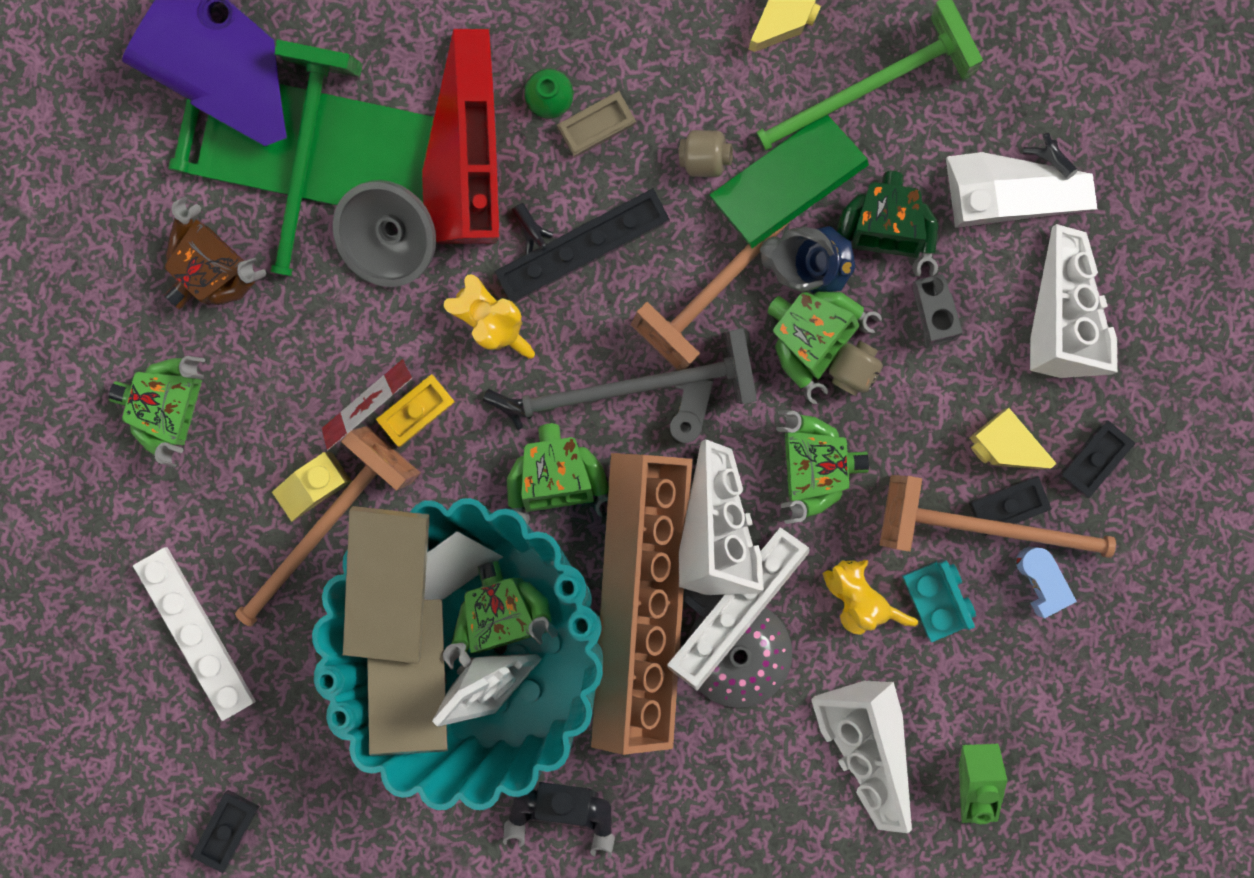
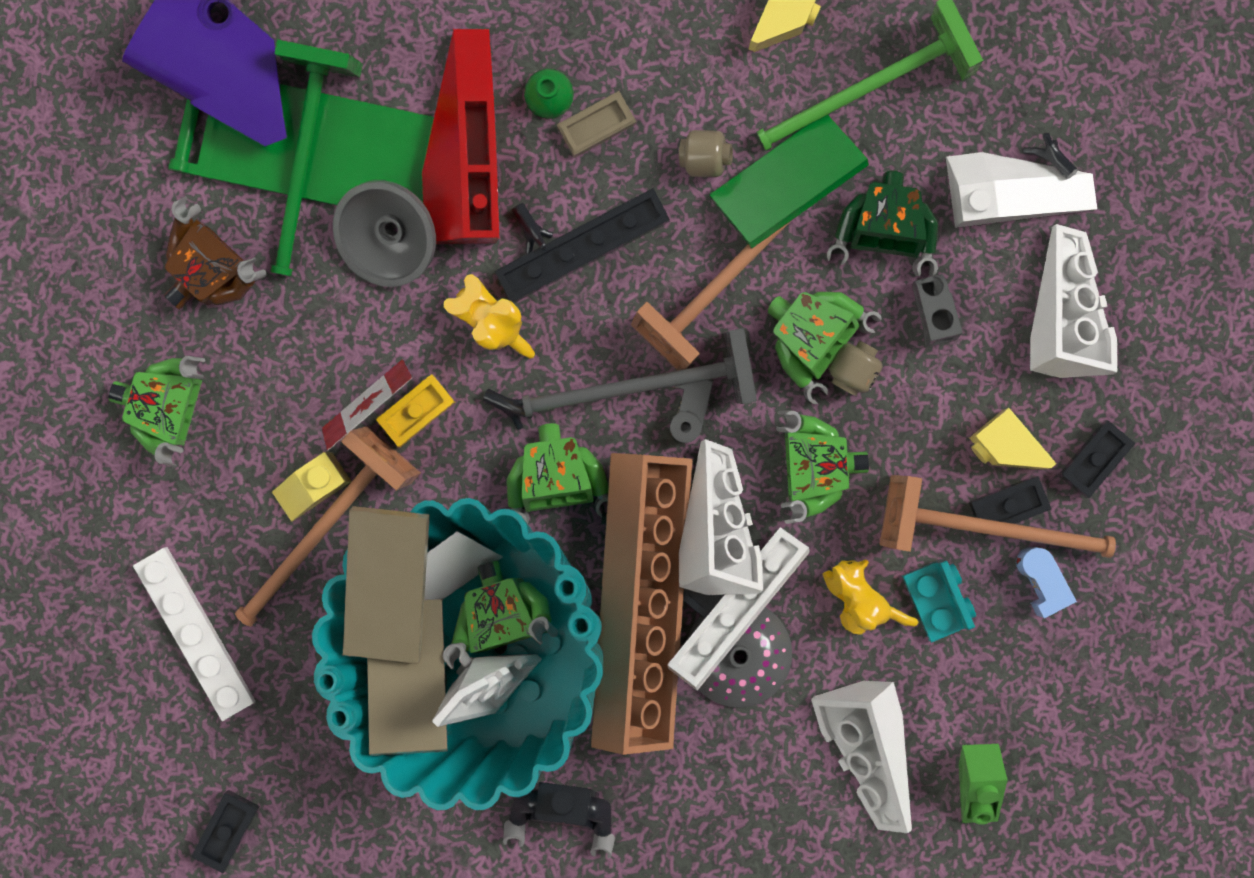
(810, 259): piece -> none

